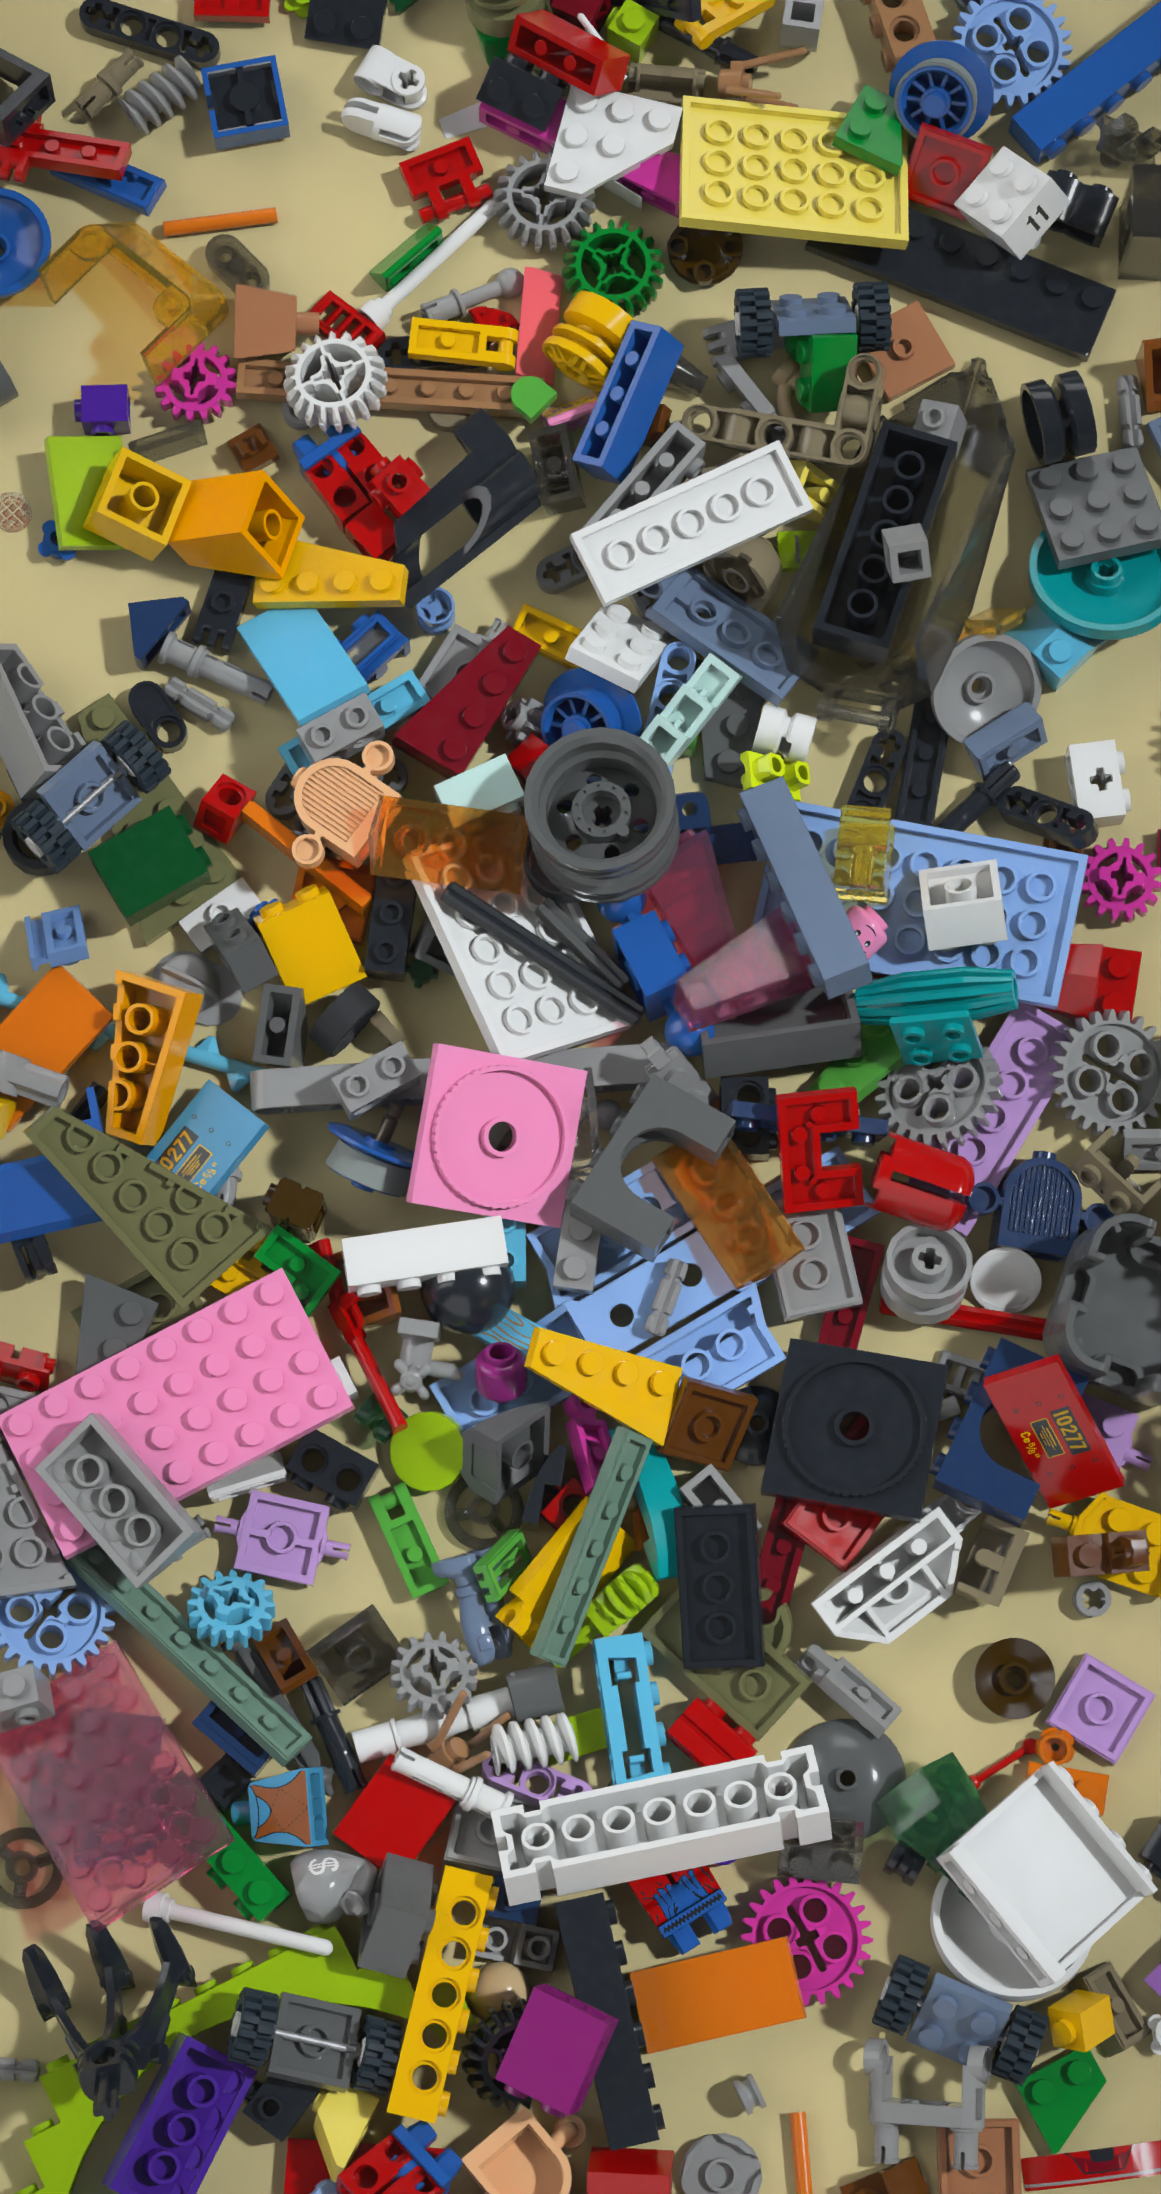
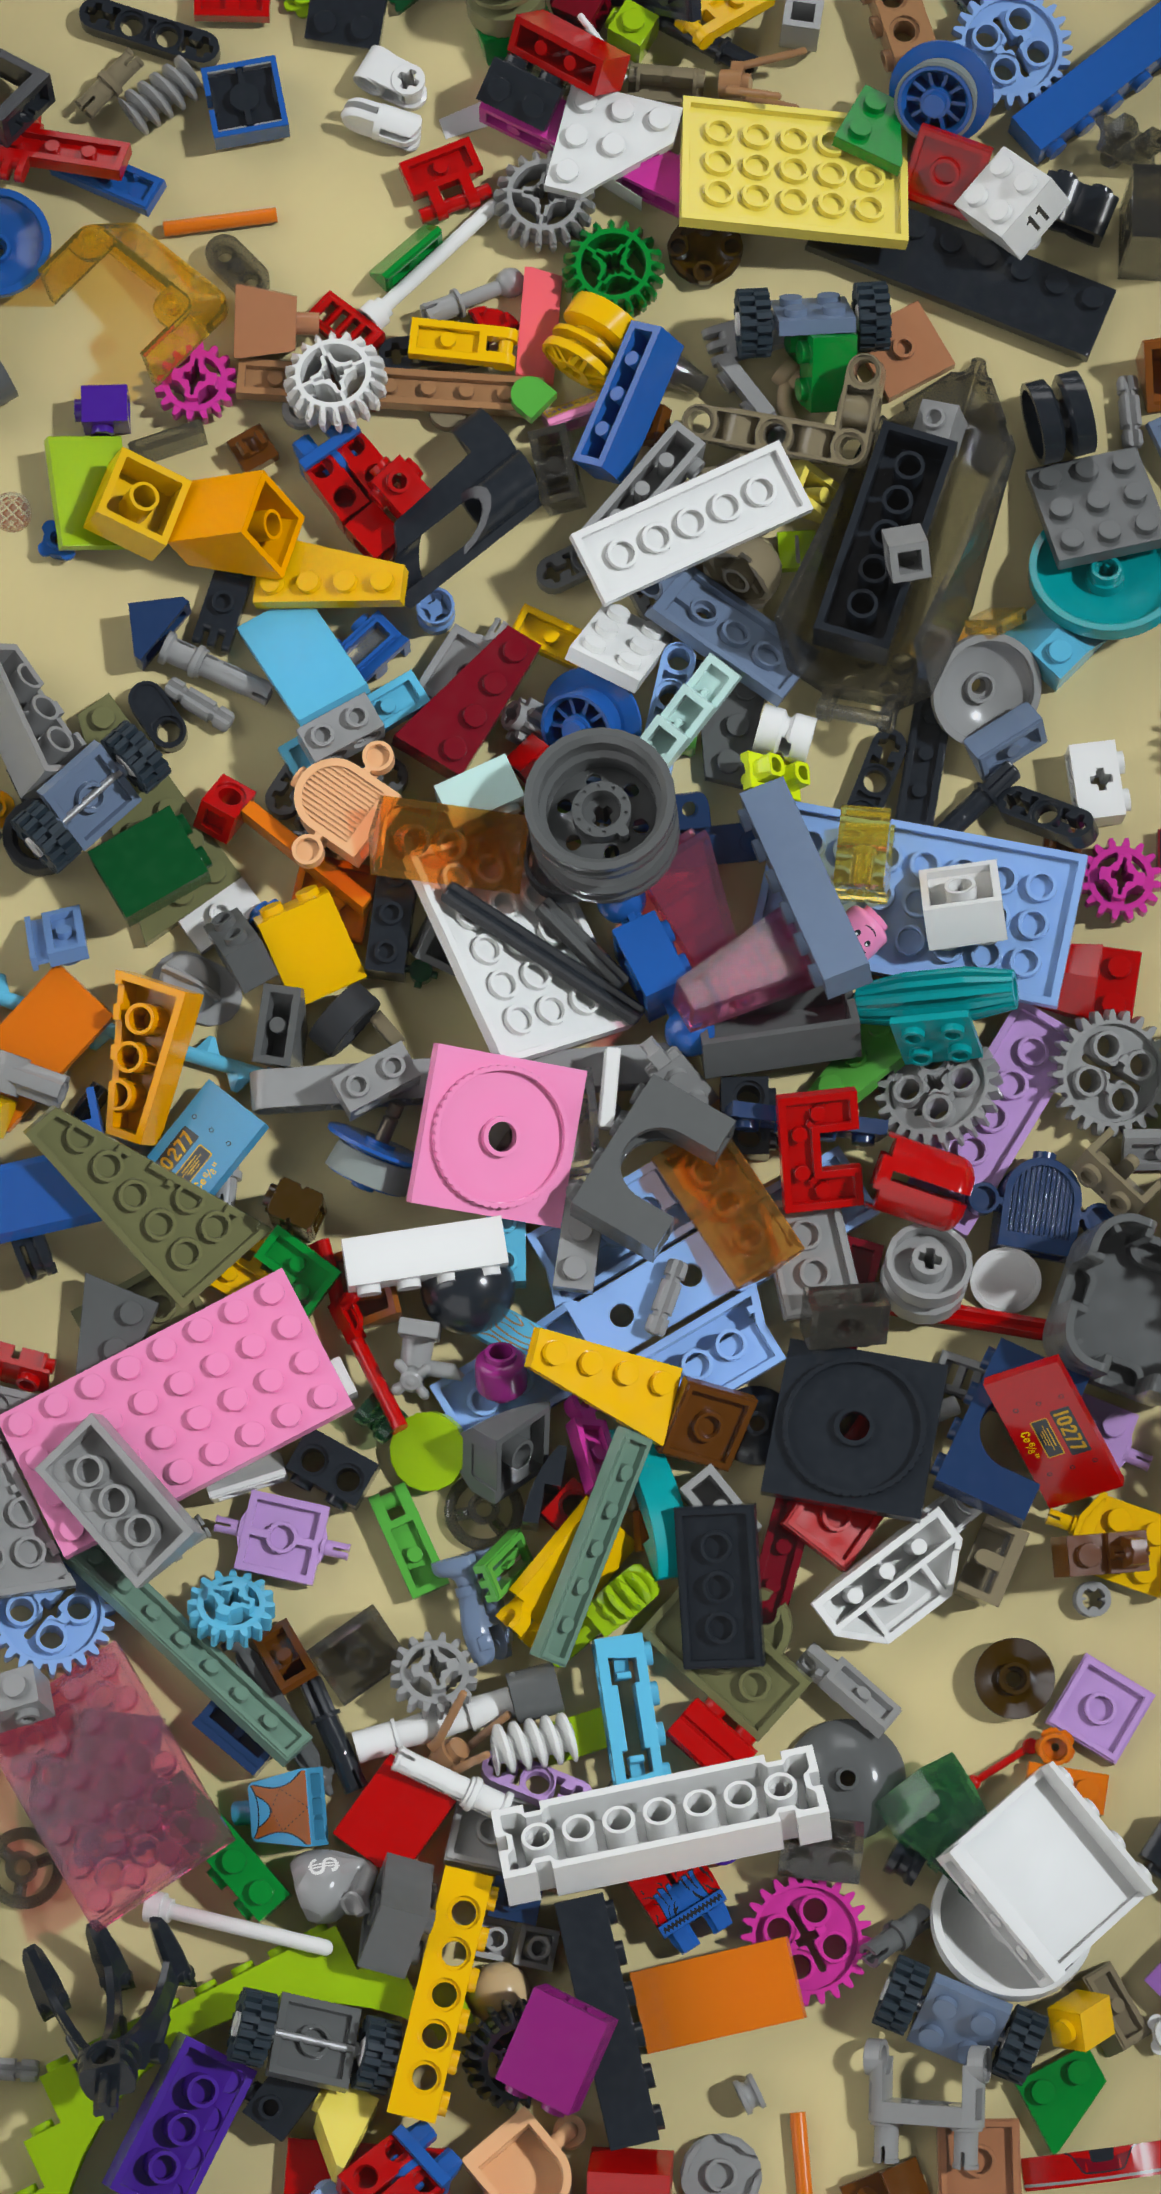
(225, 1782): black tile -> none
(609, 1087): none -> white tile
(844, 1316): none -> clear smoke brick
(896, 1936): none -> dark grey pin

